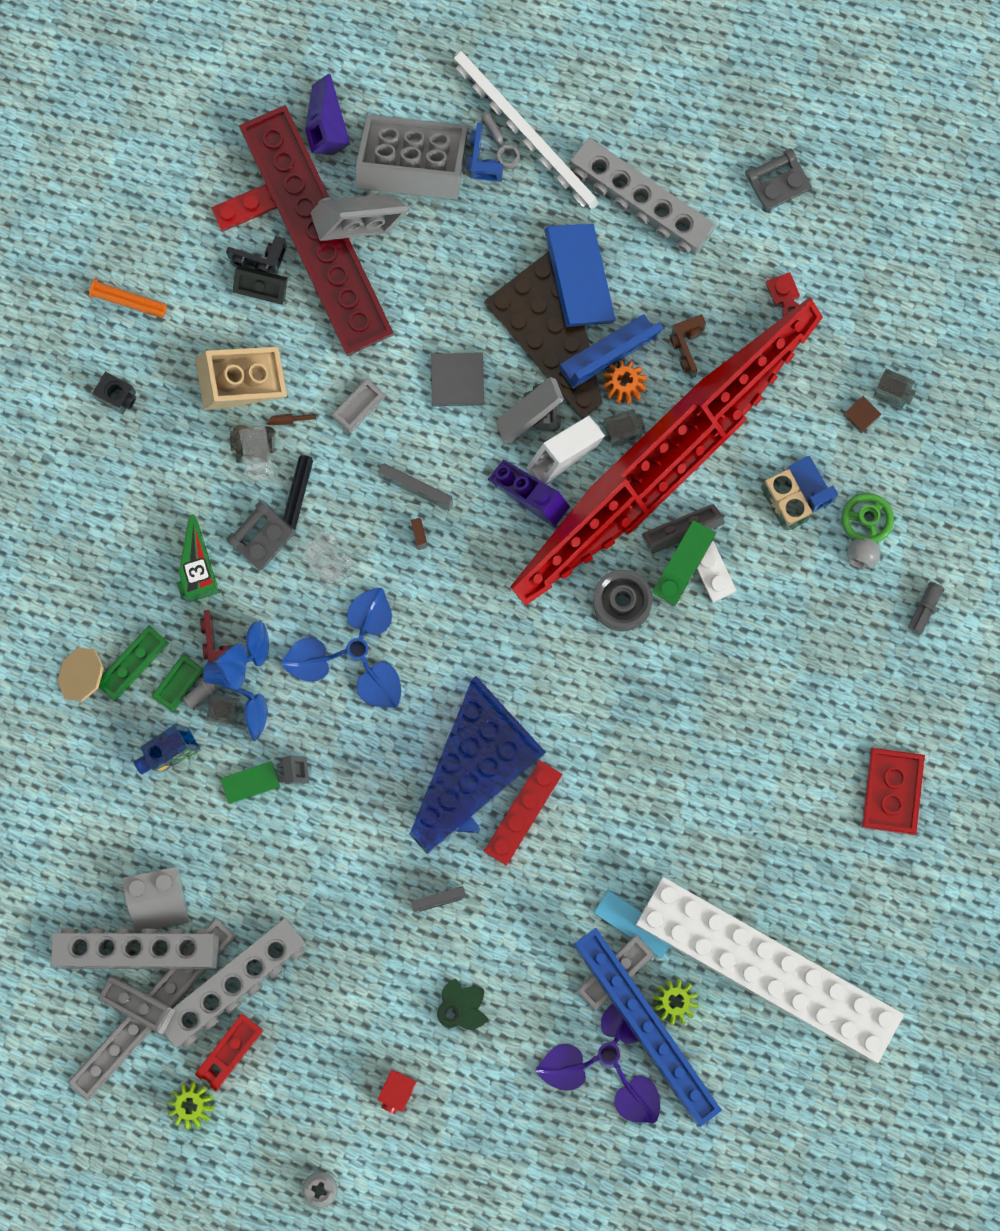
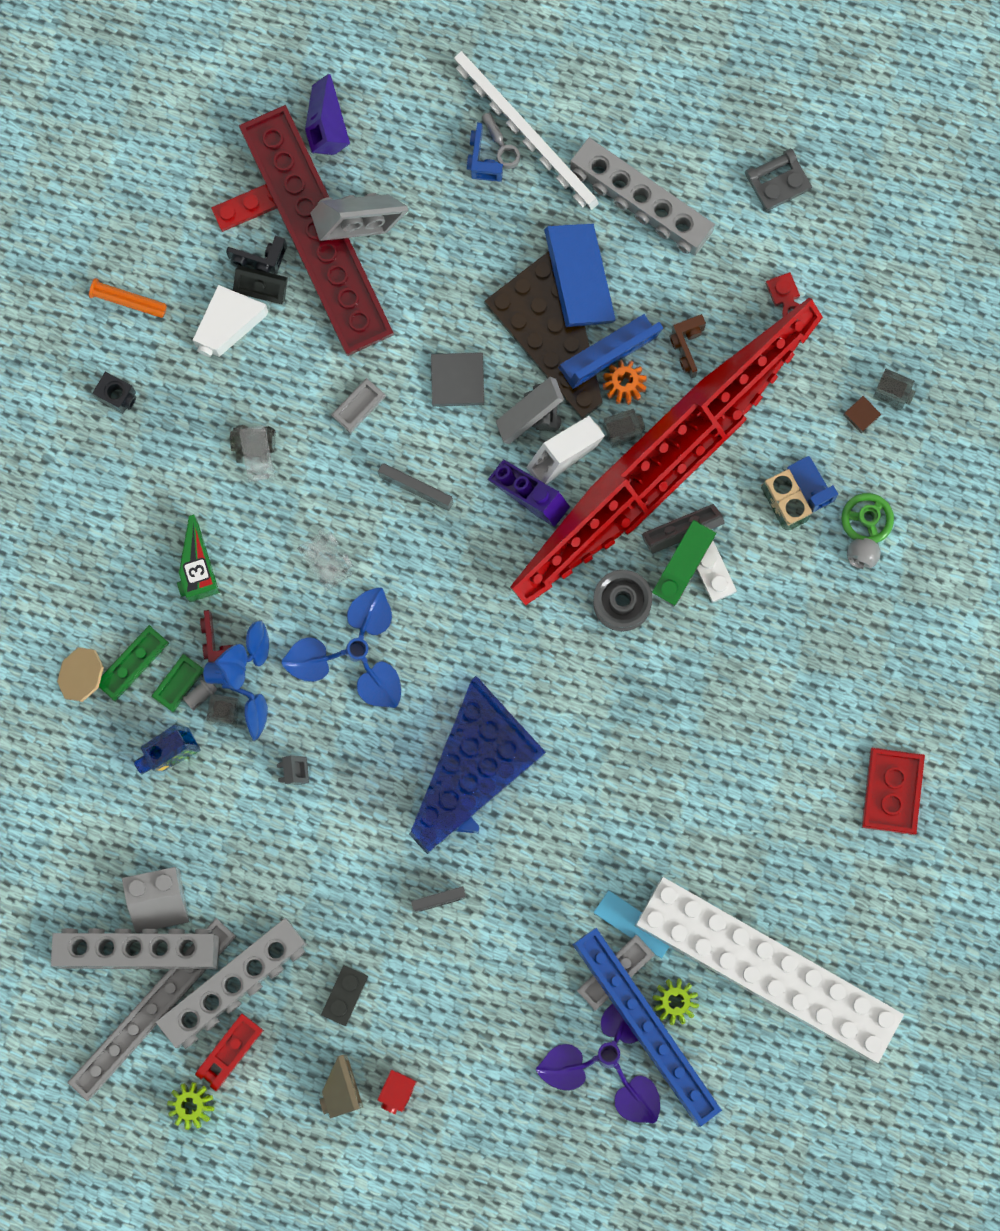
(136, 1004): light grey tile -> none
(227, 321): none -> white slope
(240, 377): tan slope -> none
(250, 782): green tile -> none
(267, 540): dark grey plate -> none
(285, 419): reddish brown piece -> none
(298, 490): black axle -> none
(310, 1194): light grey piece -> none
(340, 1090): none -> dark tan slope
(344, 995): none -> pearl dark grey plate
(411, 157): light grey slope -> none
(419, 533): reddish brown tile -> none
(465, 1004): dark green plate -> none
(523, 813): red plate -> none
(926, 607): dark grey axle -> none

